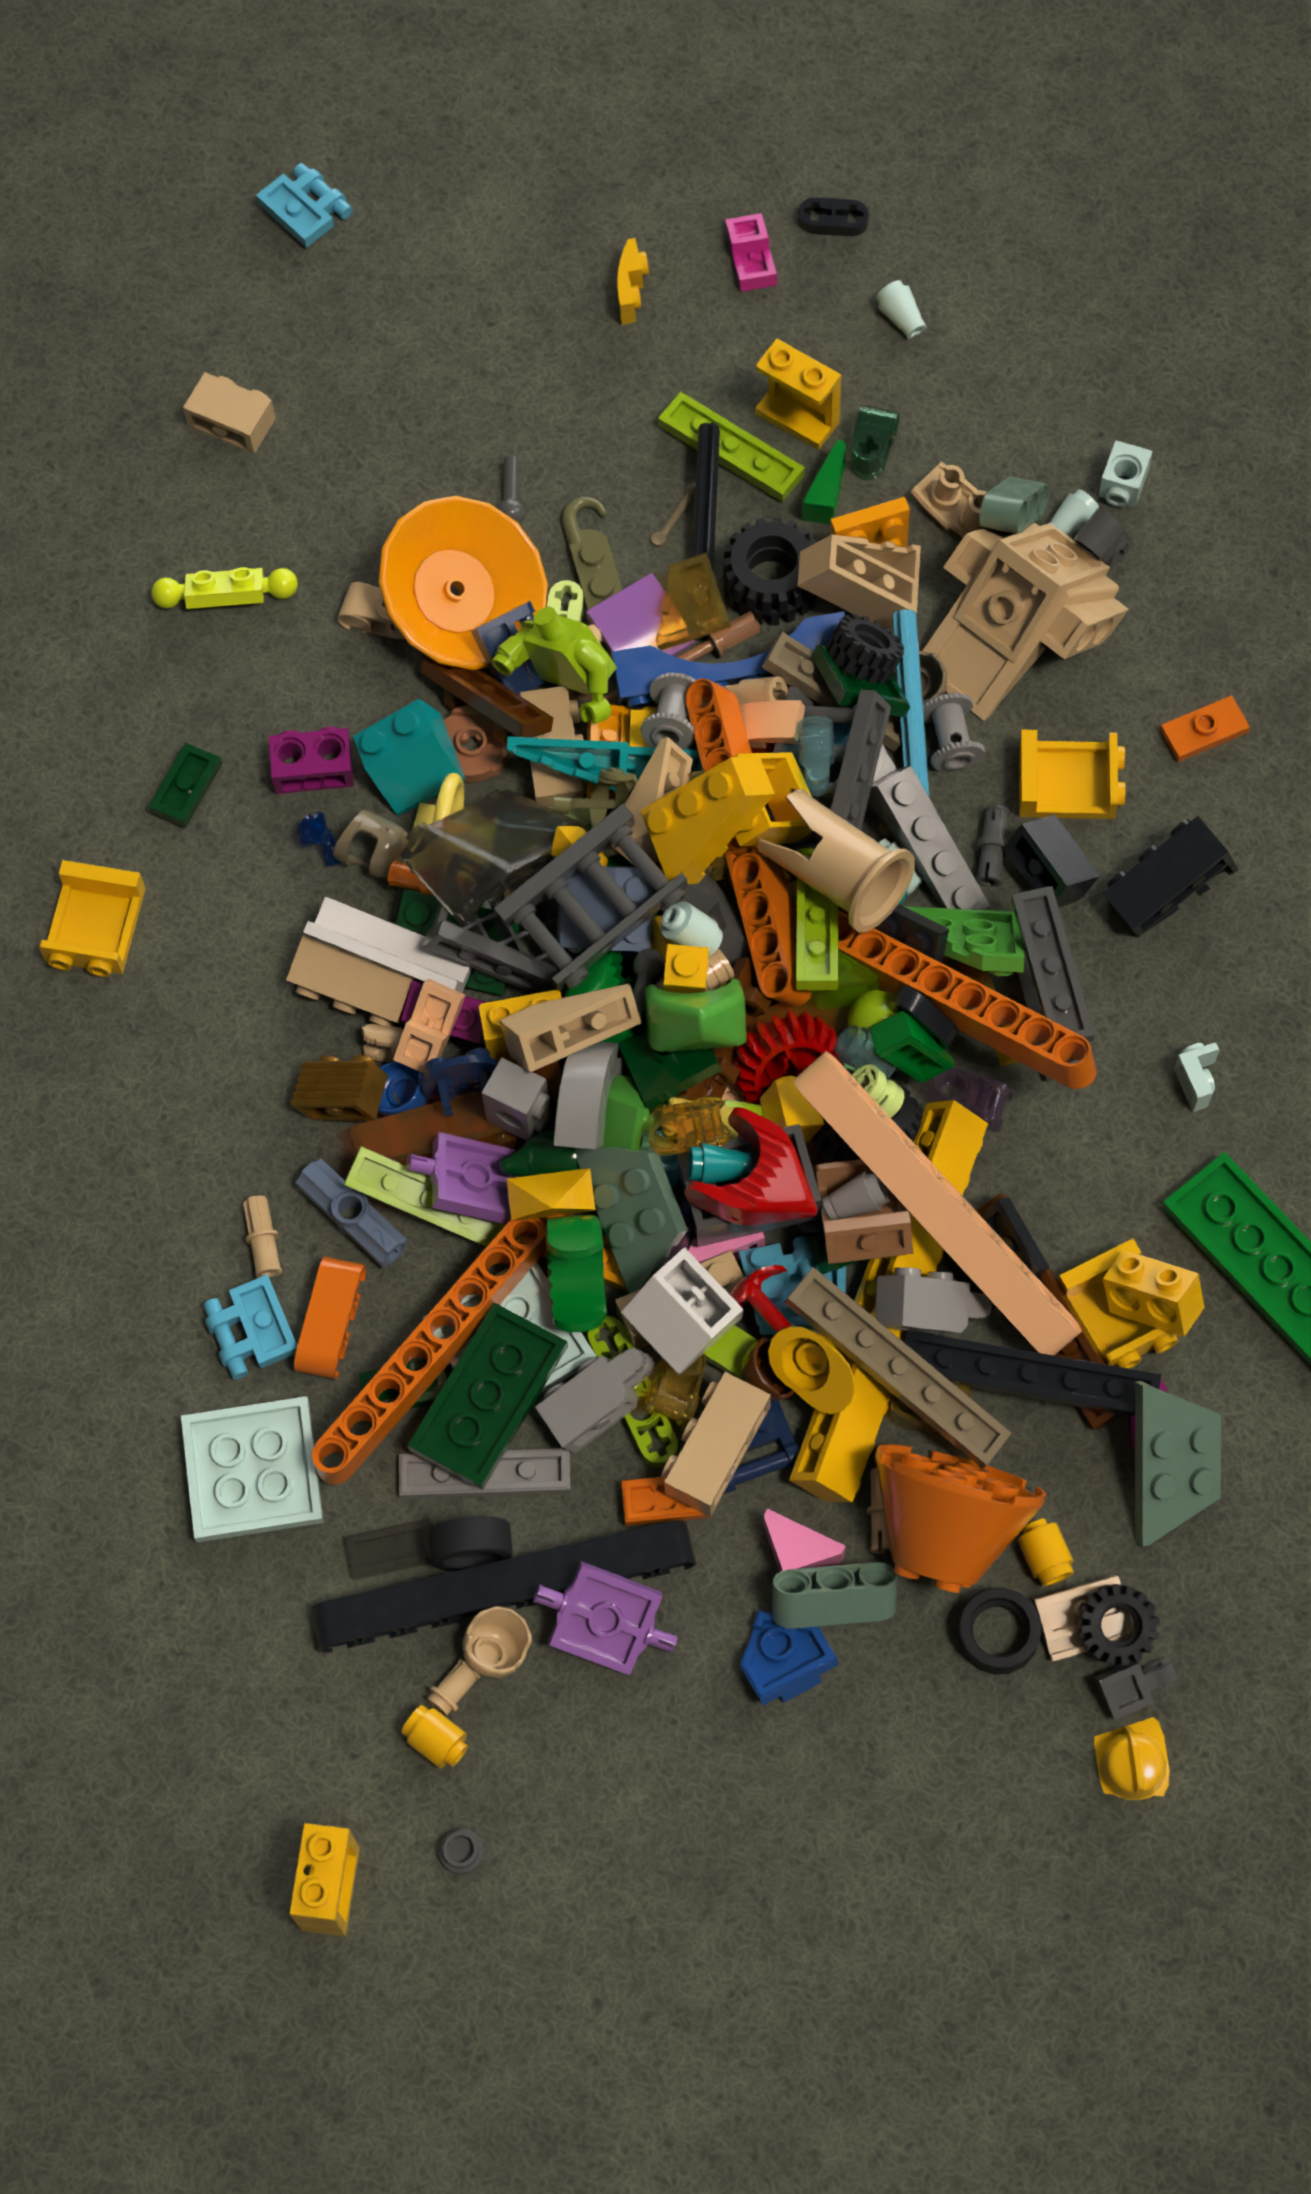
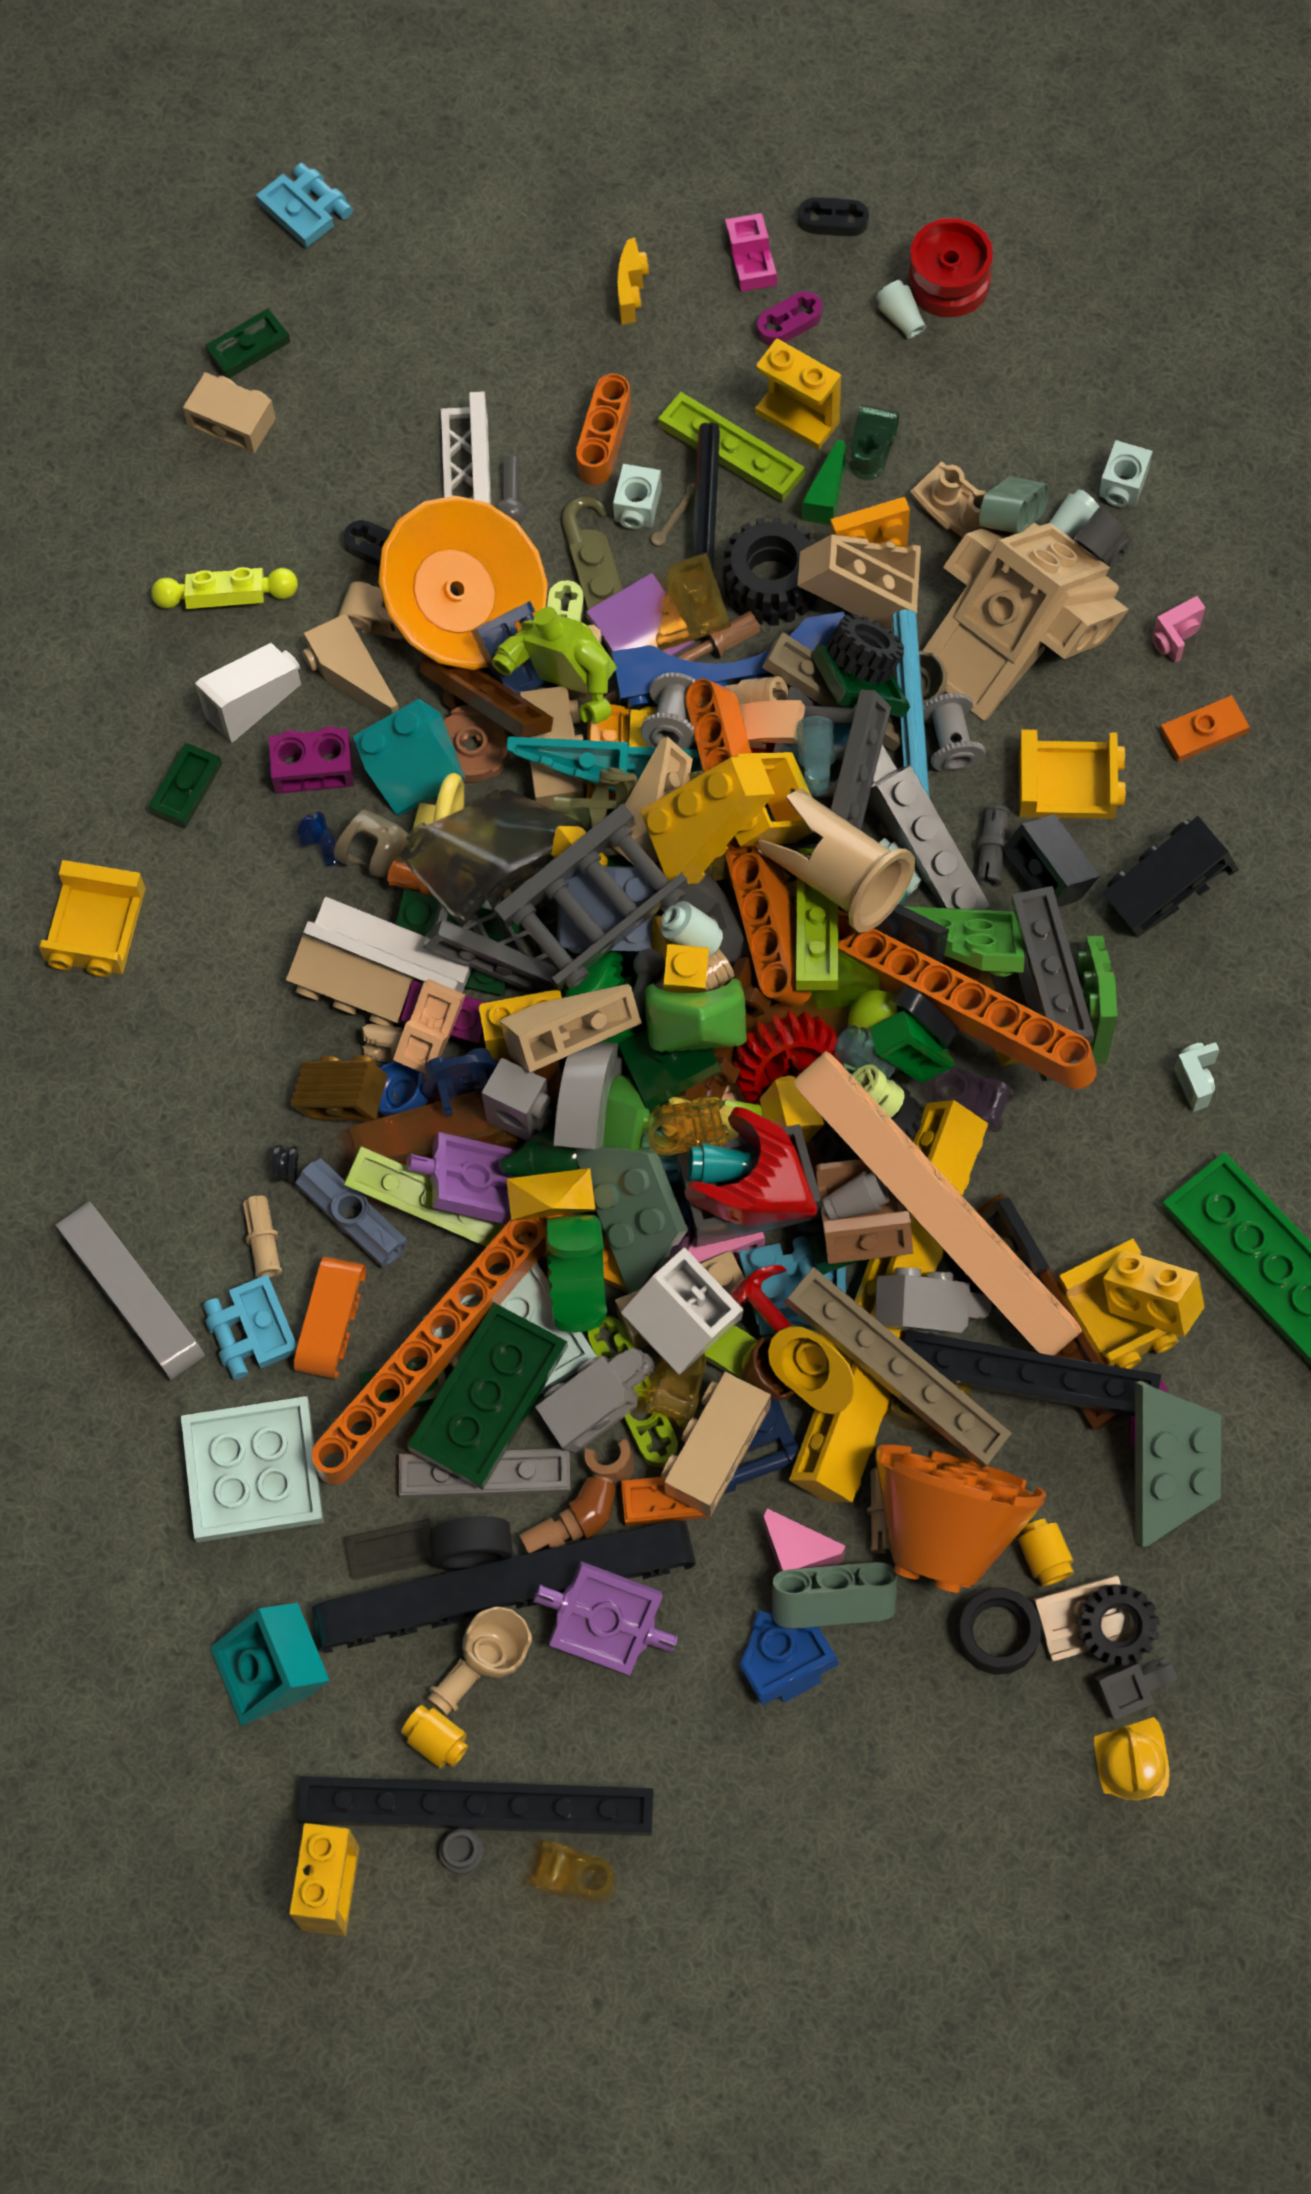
(130, 1290): none -> light grey beam
(247, 343): none -> dark green plate
(247, 689): none -> white slope
(269, 1662): none -> teal slope
(285, 1163): none -> black bush
(347, 664): none -> tan slope
(365, 550): none -> black beam
(476, 1806): none -> black plate
(480, 449): none -> white fence
(564, 1873): none -> clear yellow piece
(592, 1506): none -> piece
(603, 415): none -> orange beam
(637, 483): none -> light aqua brick
(788, 317): none -> magenta beam
(950, 267): none -> red wheel
(1099, 994): none -> bright green plate
(1176, 626): none -> bright pink bracket

